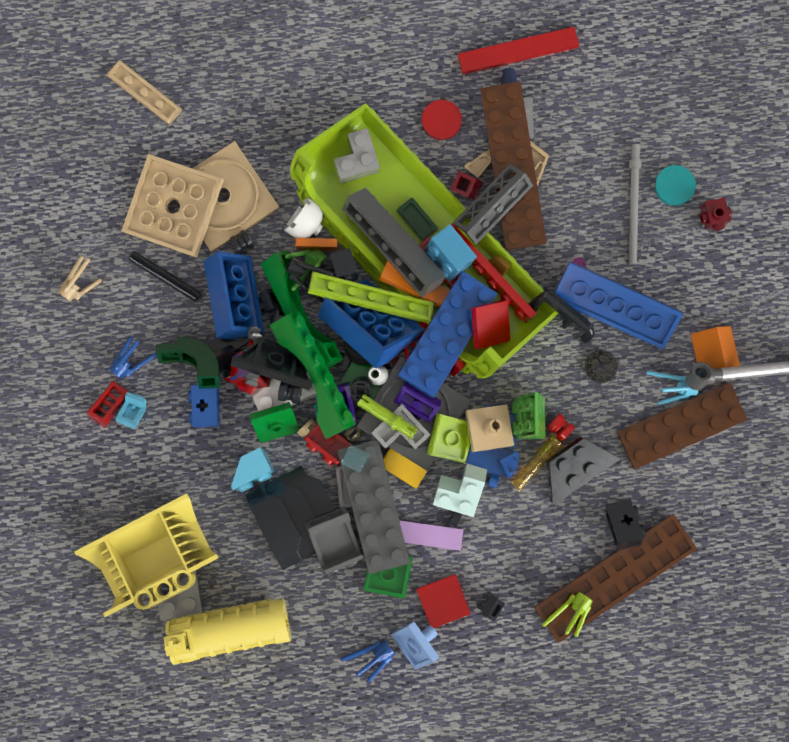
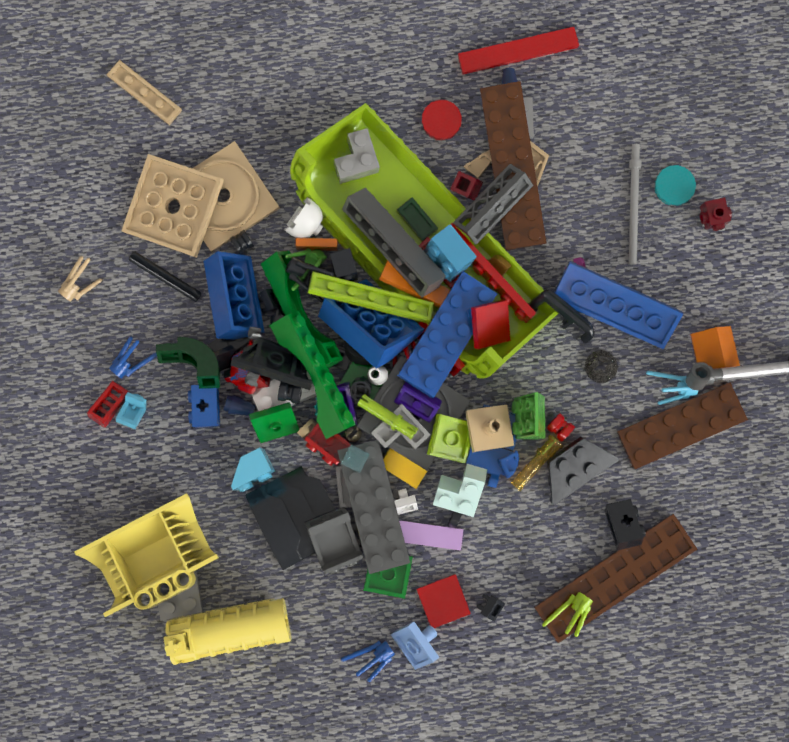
(238, 406): none -> dark blue cone
(405, 503): none -> white tile

